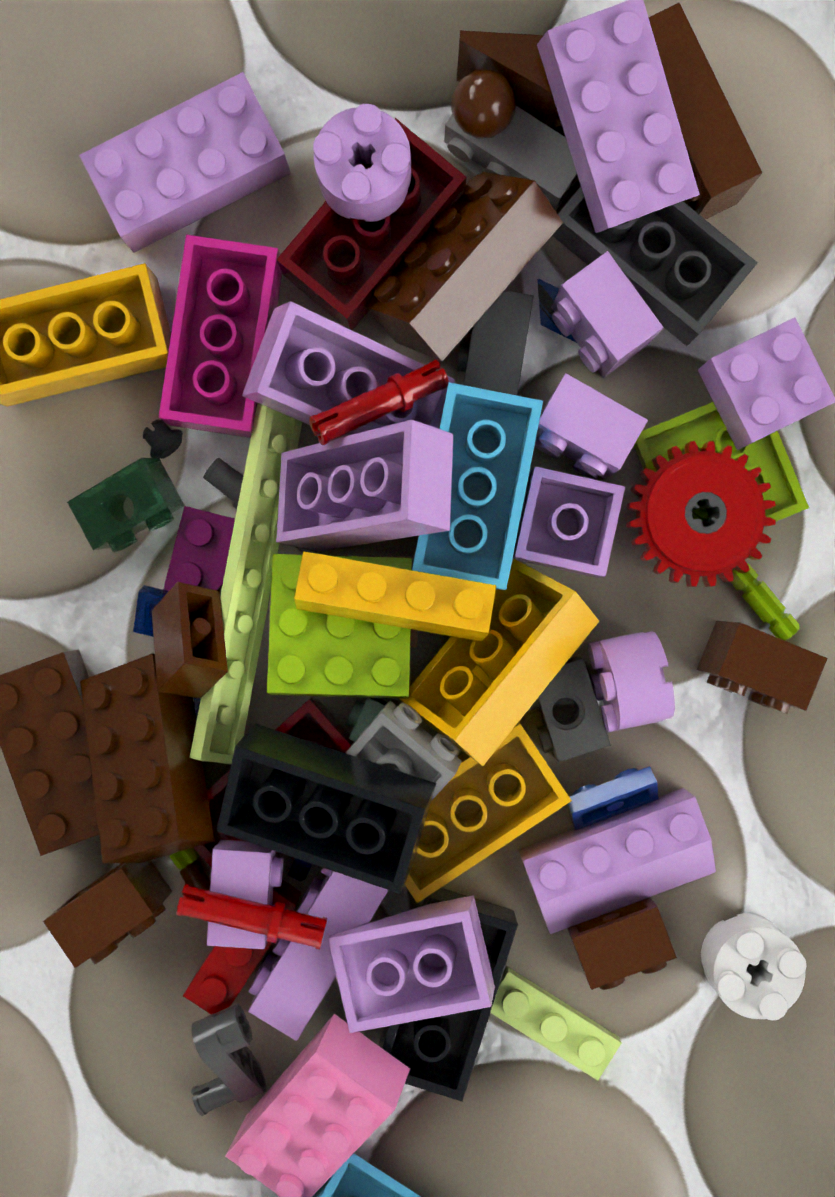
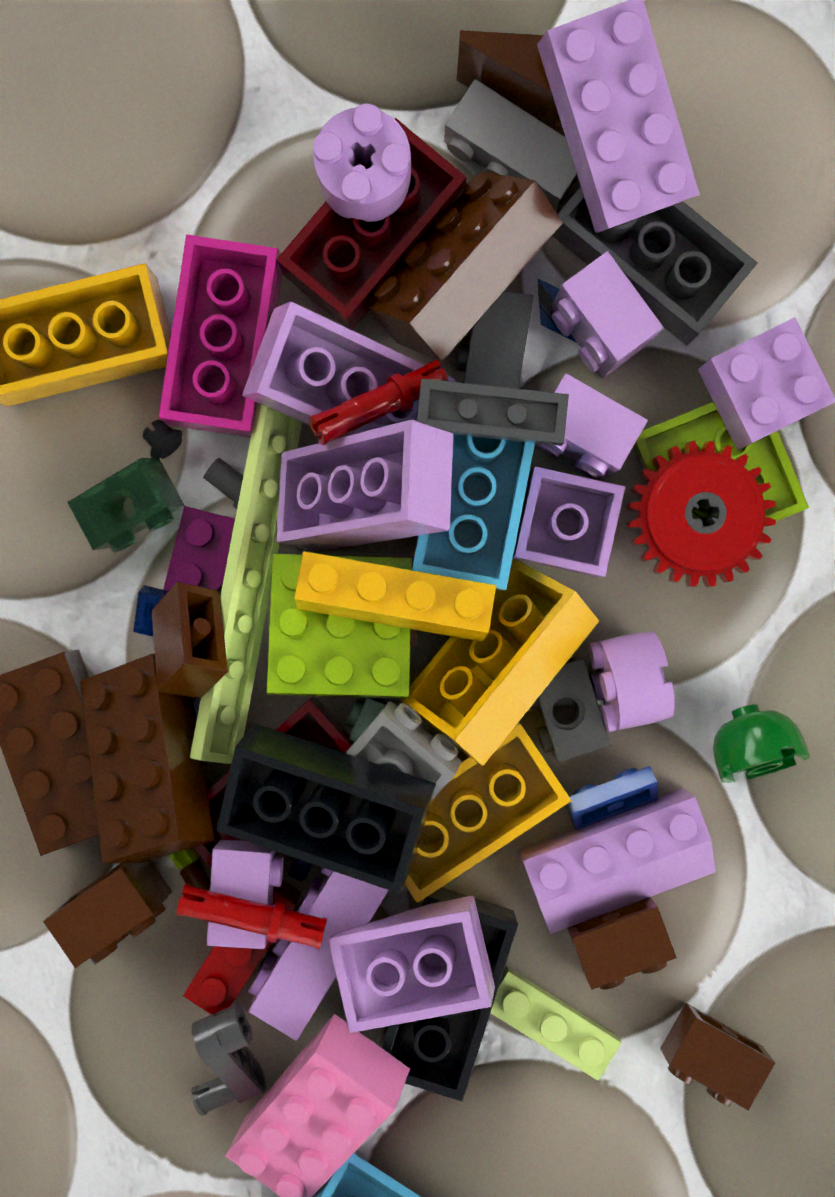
(186, 163): lavender brick -> none
(483, 104): reddish brown piece -> none
(493, 411): none -> dark grey plate
(712, 136): reddish brown brick -> none
(716, 1057): none -> reddish brown brick
(757, 744): none -> green cylinder
(760, 990): white brick -> none
(765, 604): lime axle -> none
(767, 666): reddish brown brick -> none

